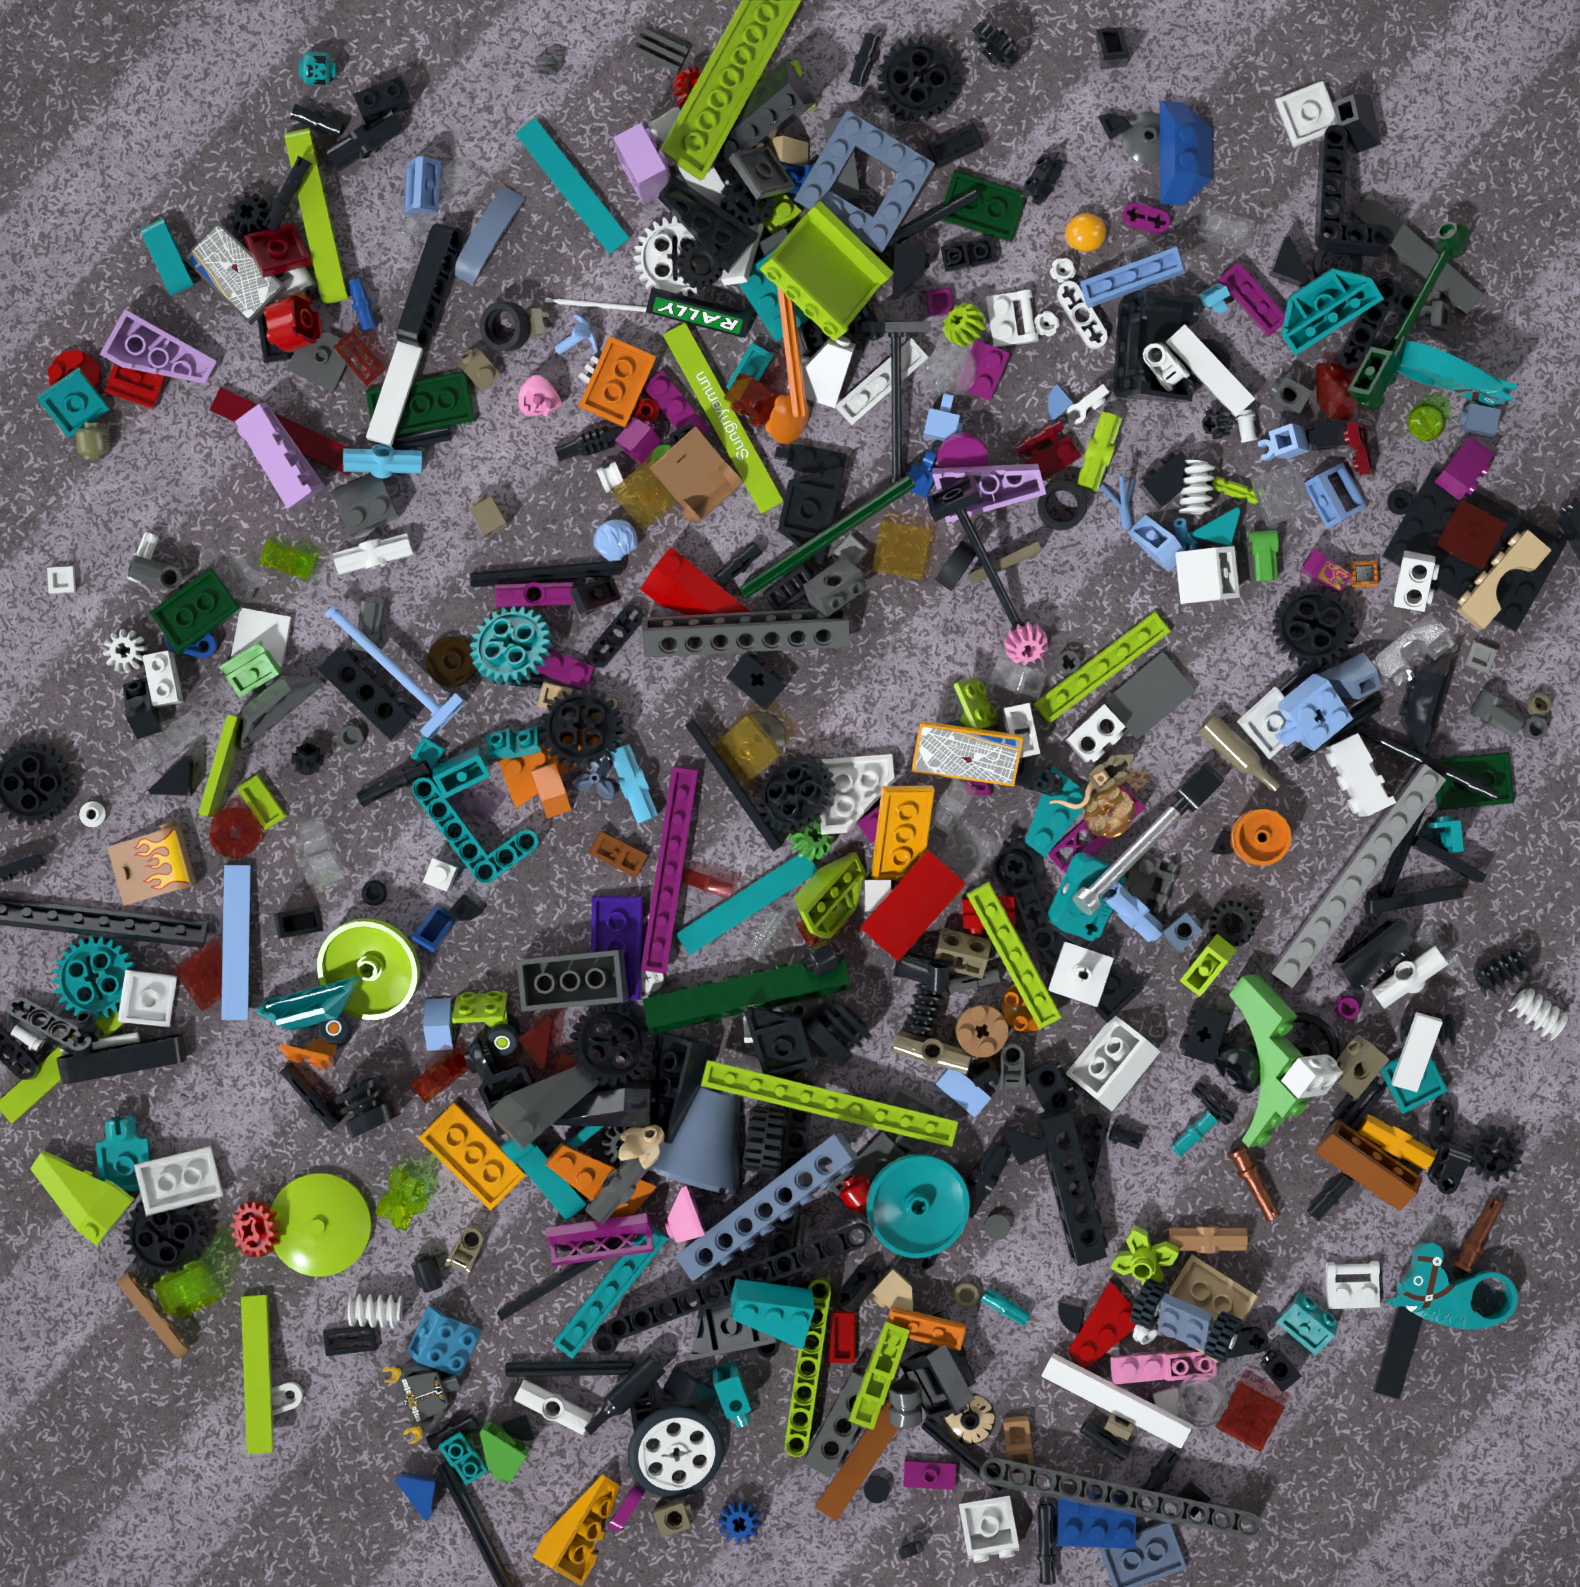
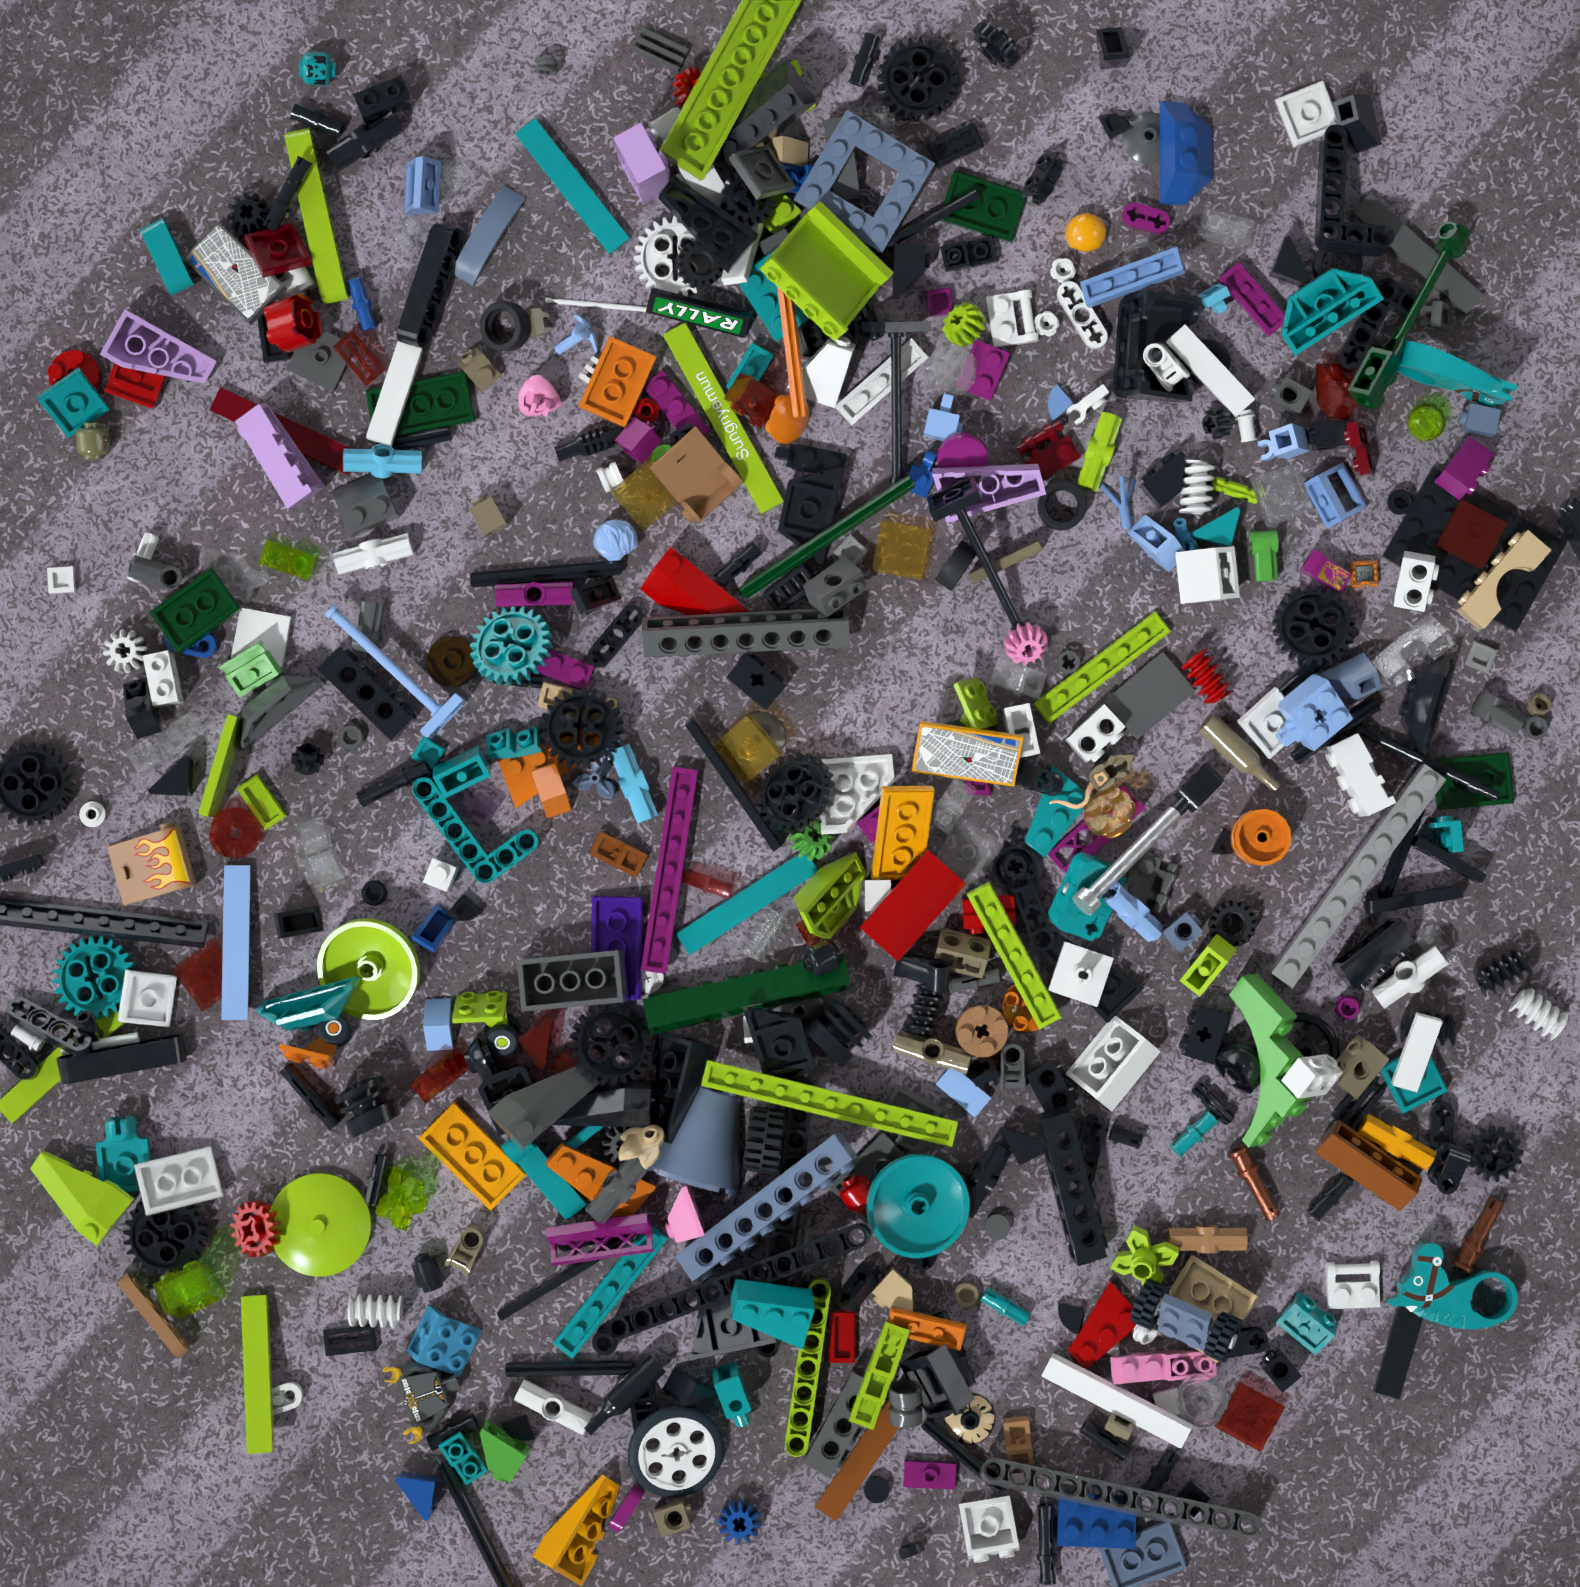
(376, 1179): none -> black axle
(1206, 677): none -> red piece

